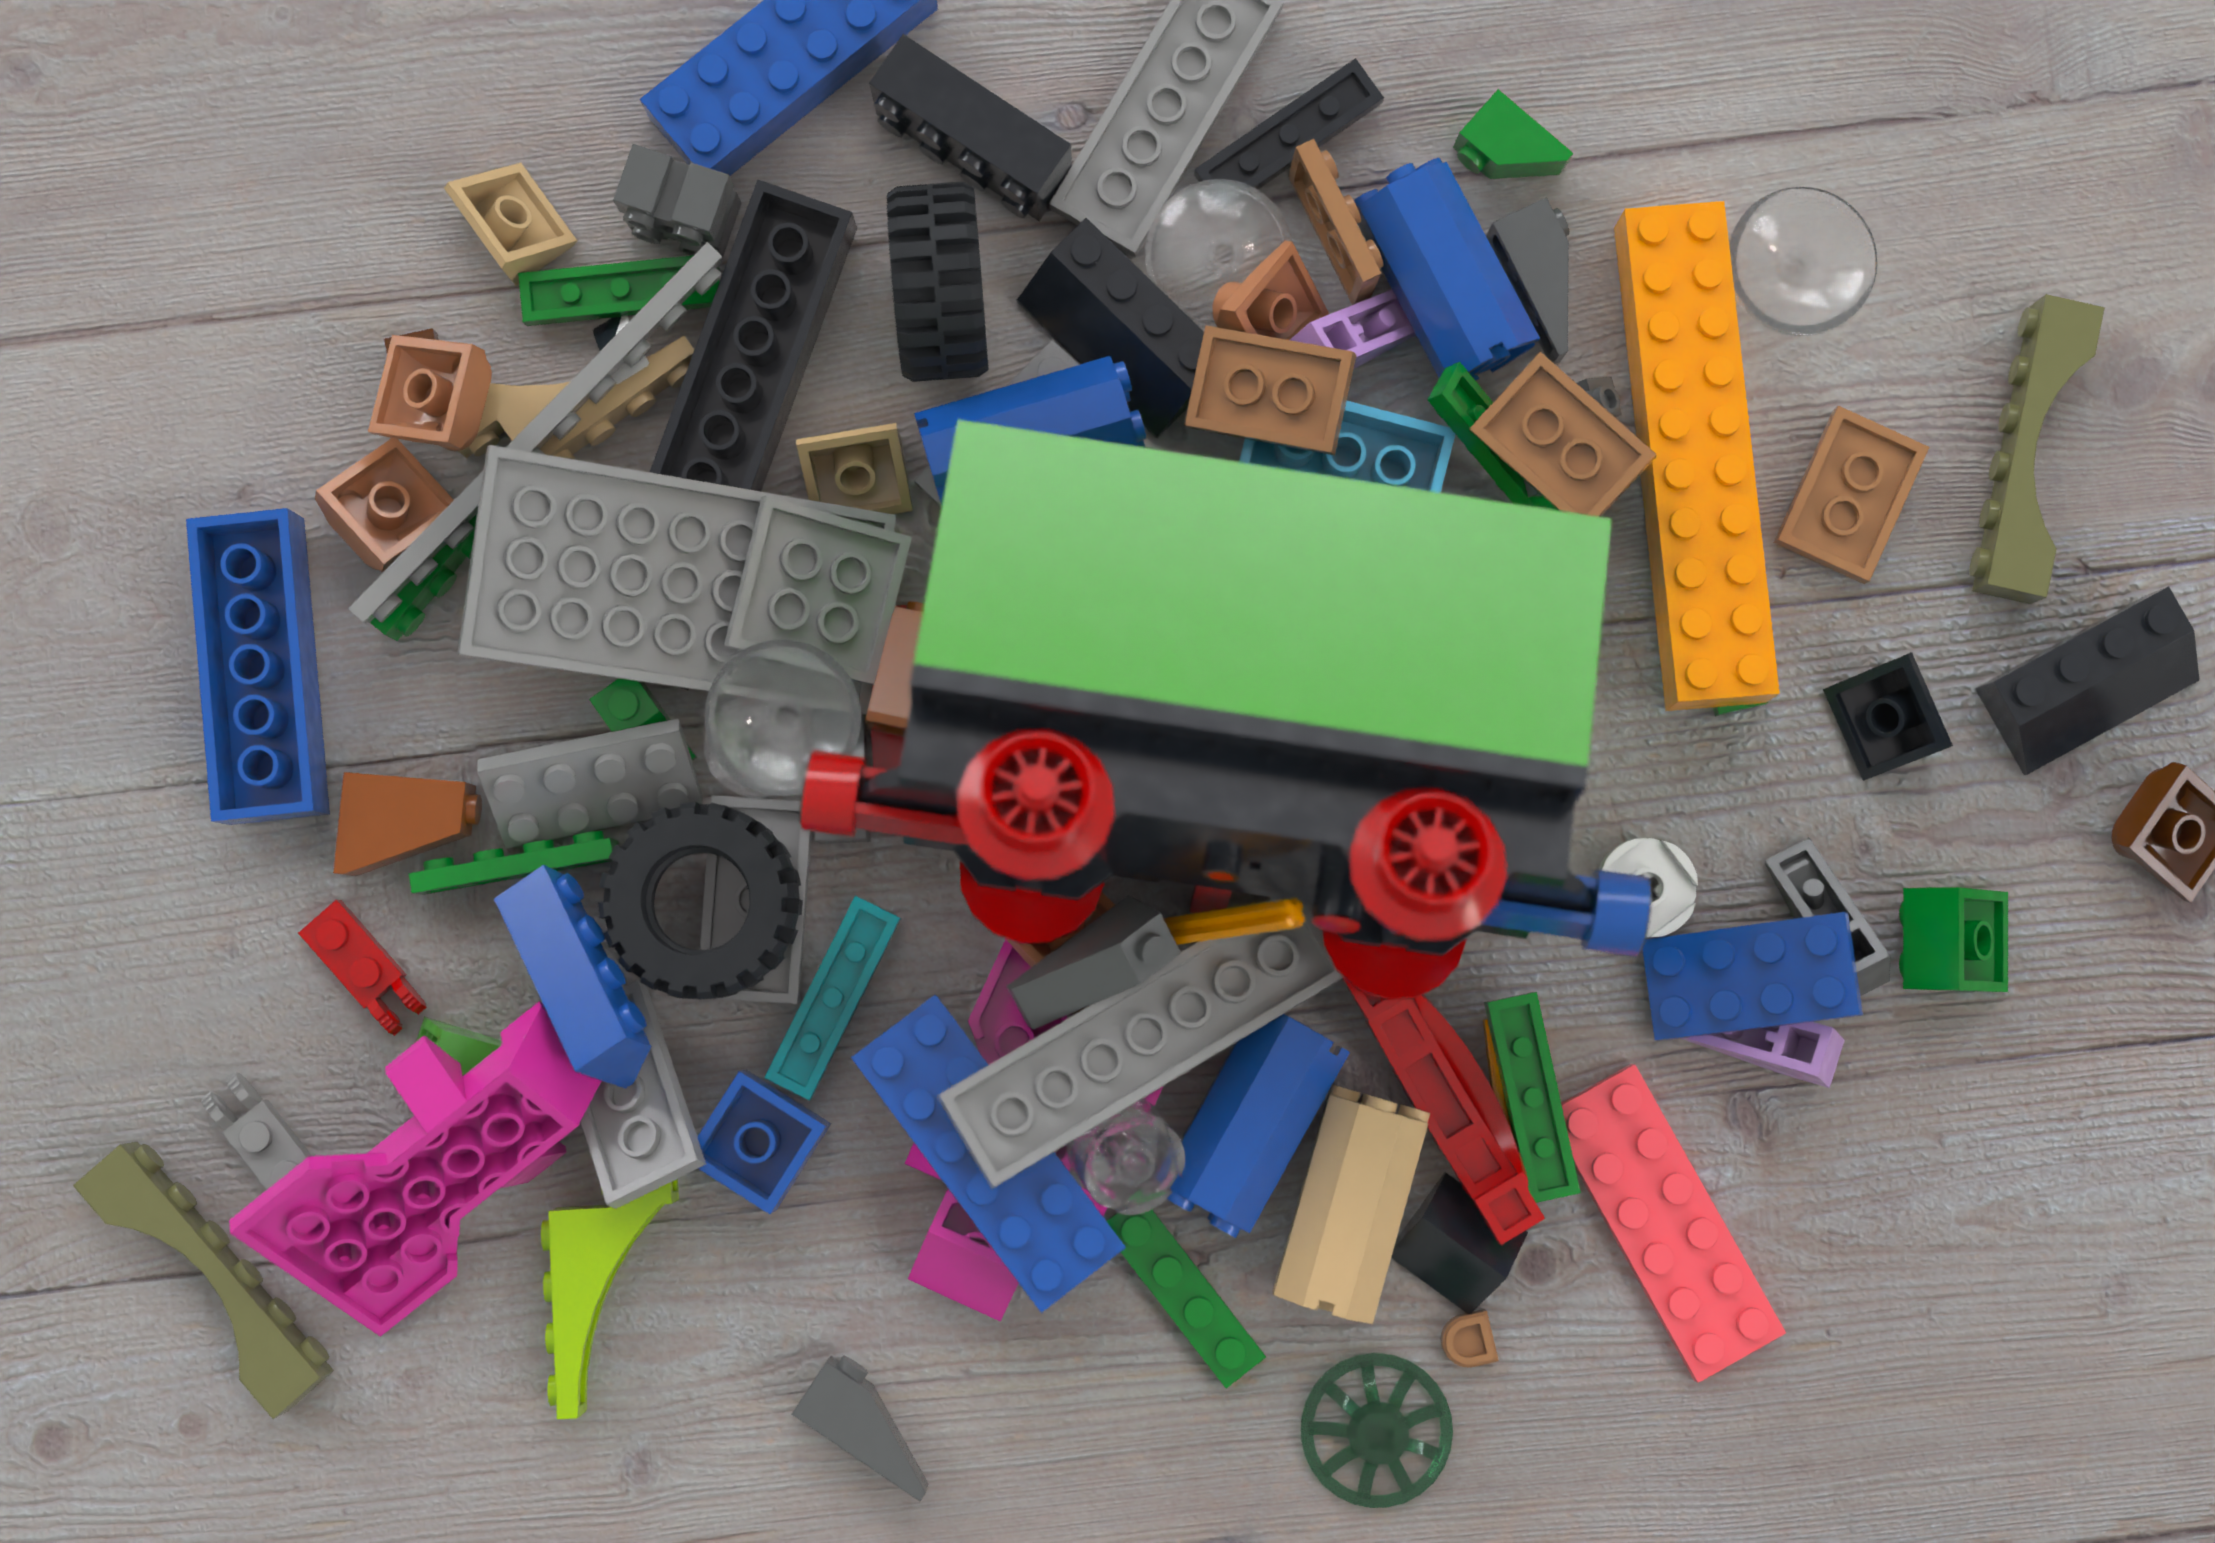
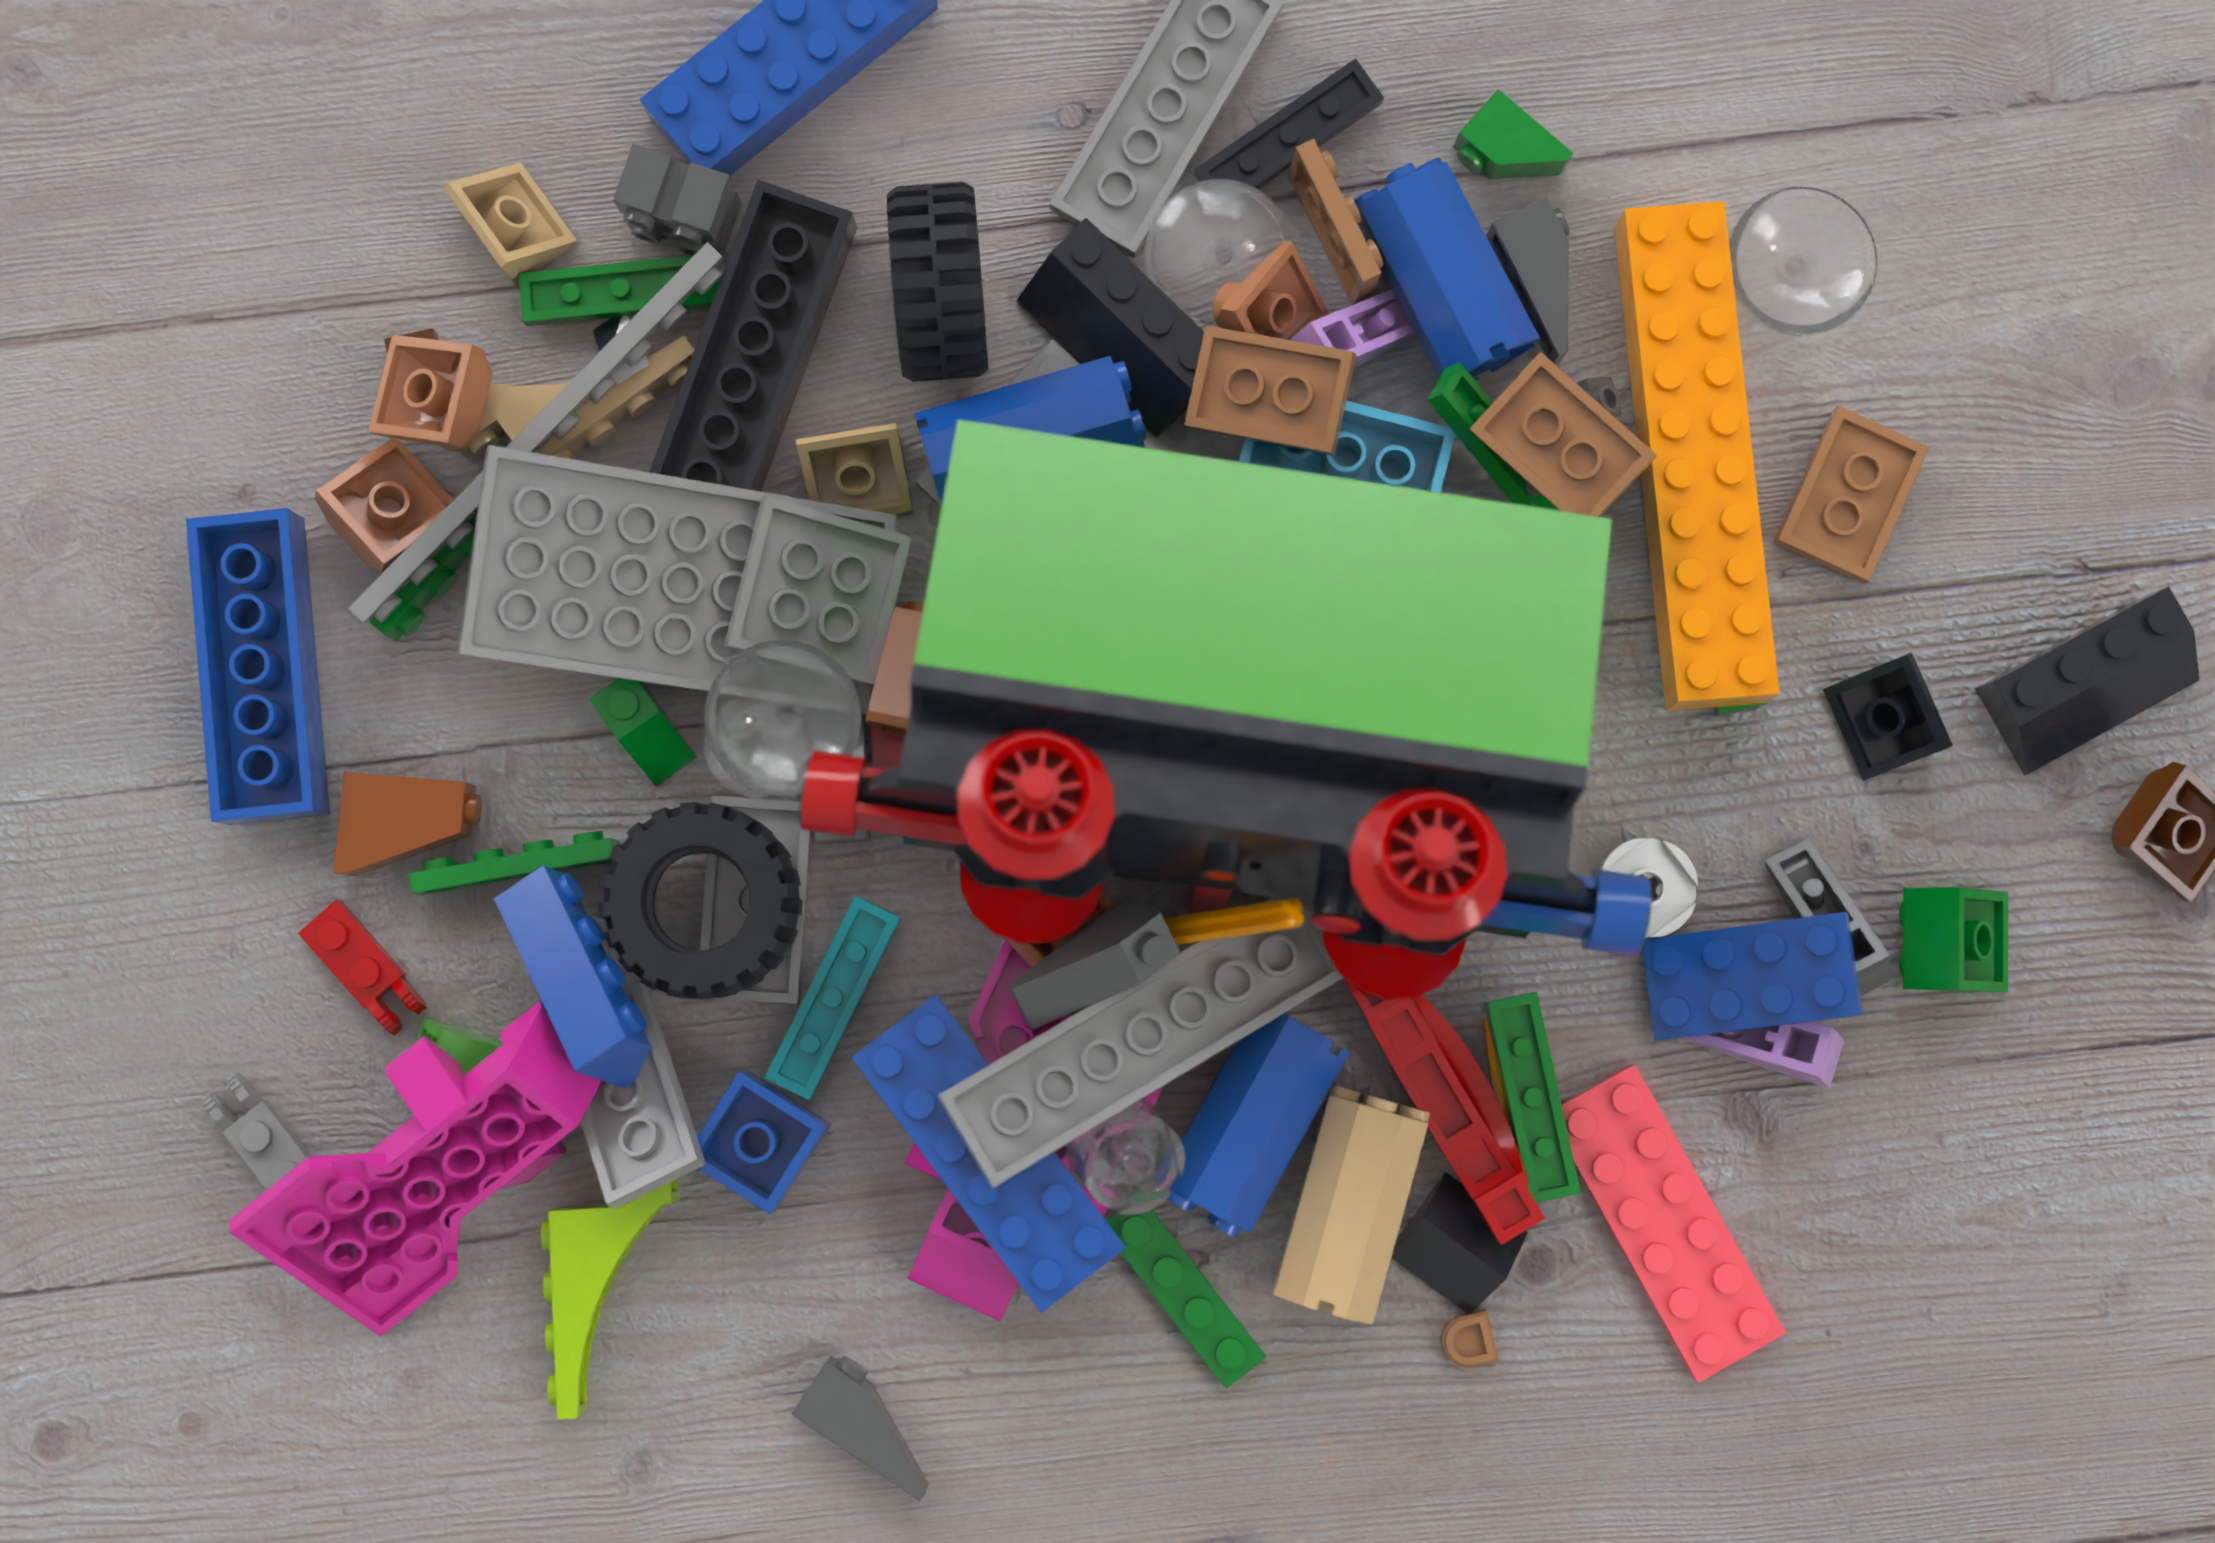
(274, 1355): olive arch -> none
(589, 782): light grey plate -> none
(969, 129): black brick -> none
(1376, 1430): clear green wheel -> none
(2015, 545): olive arch -> none

